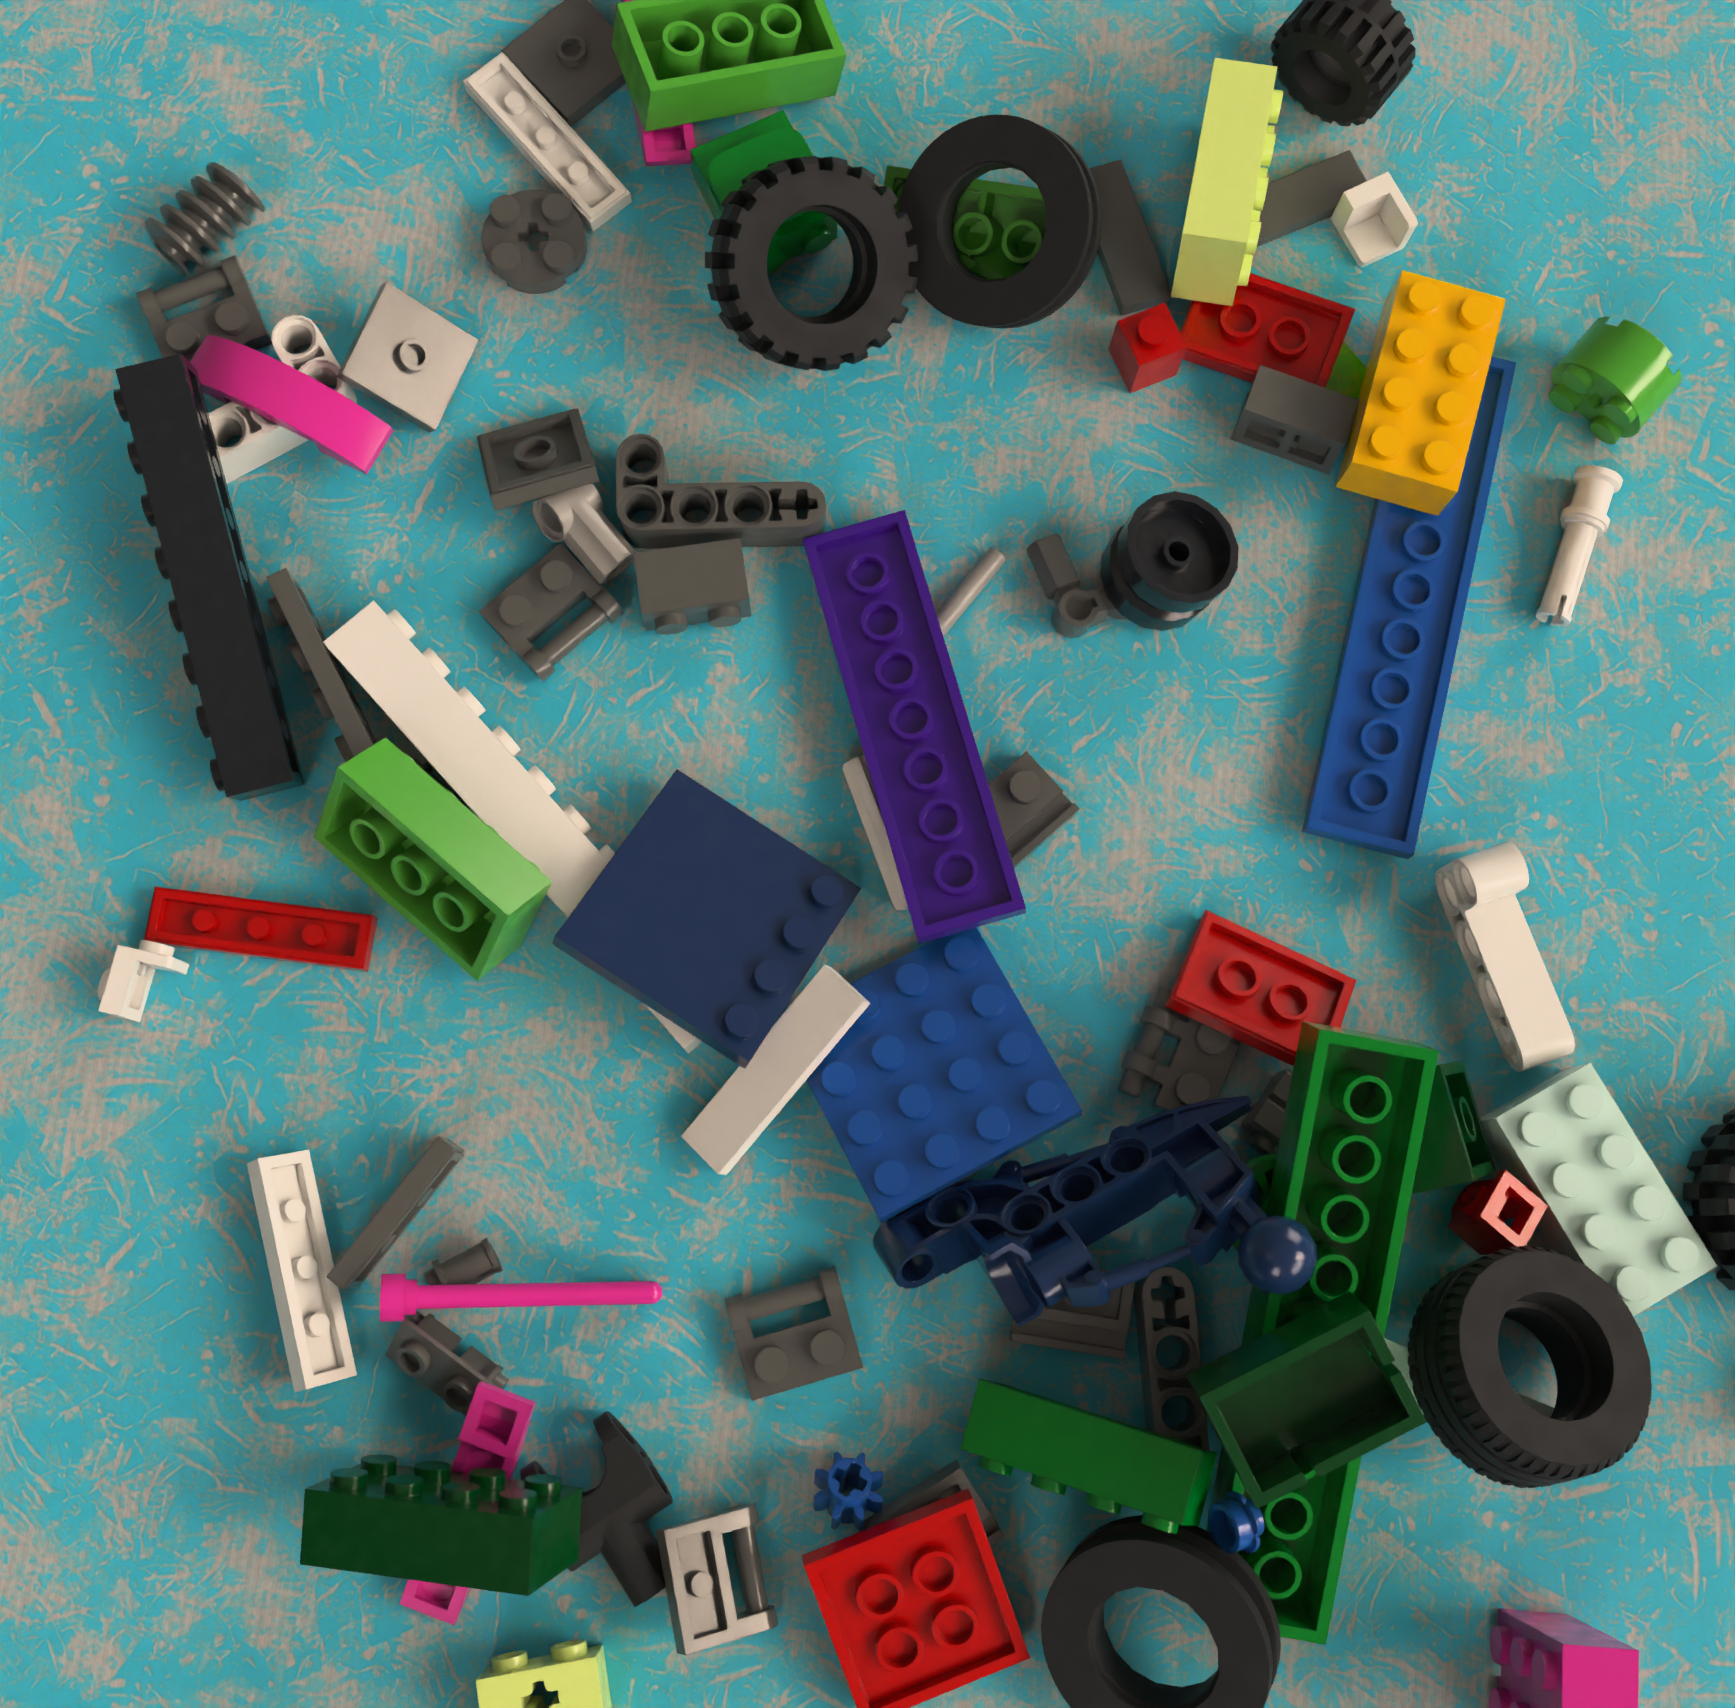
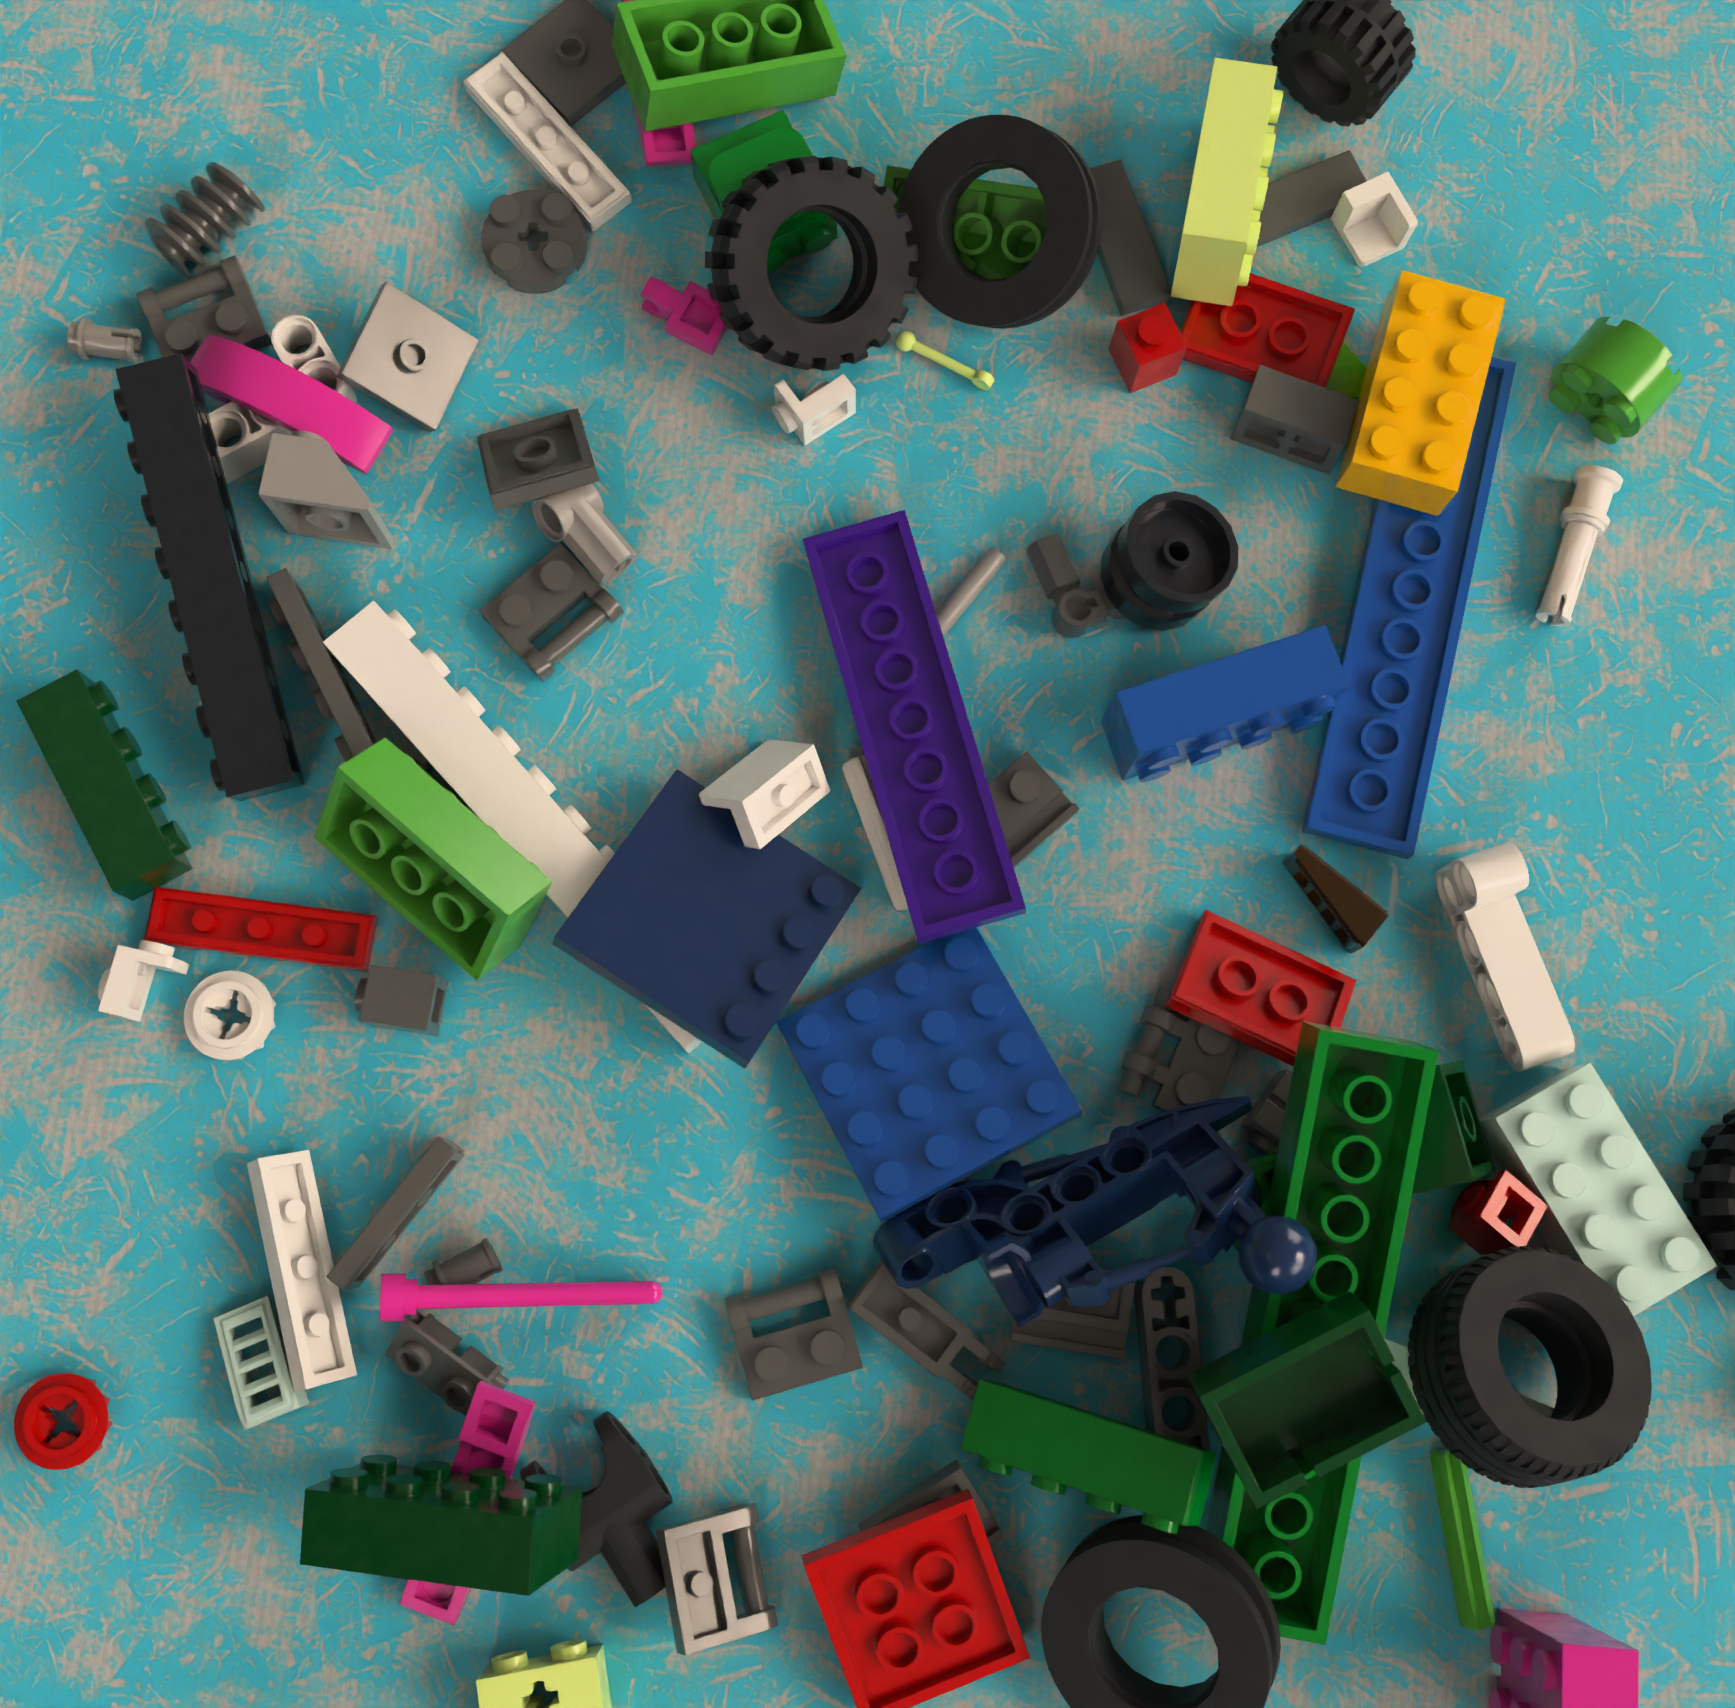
(36, 1424): none -> red gear
(103, 341): none -> light grey pin
(105, 784): none -> dark green brick
(219, 992): none -> white gear
(243, 1388): none -> light aqua slope
(317, 494): none -> light grey slope
(401, 1000): none -> dark grey brick
(690, 314): none -> dark pink plate
(692, 586): dark grey brick -> none
(720, 500): dark grey beam -> none
(769, 789): none -> white panel
(776, 1071): white tile -> none
(818, 412): none -> white bracket
(841, 1475): blue gear -> none
(920, 1328): none -> dark grey hinge
(981, 379): none -> yellowish green hinge
(1224, 704): none -> blue brick
(1236, 1523): blue plate -> none
(1340, 903): none -> dark brown slope
(1462, 1541): none -> bright green axle

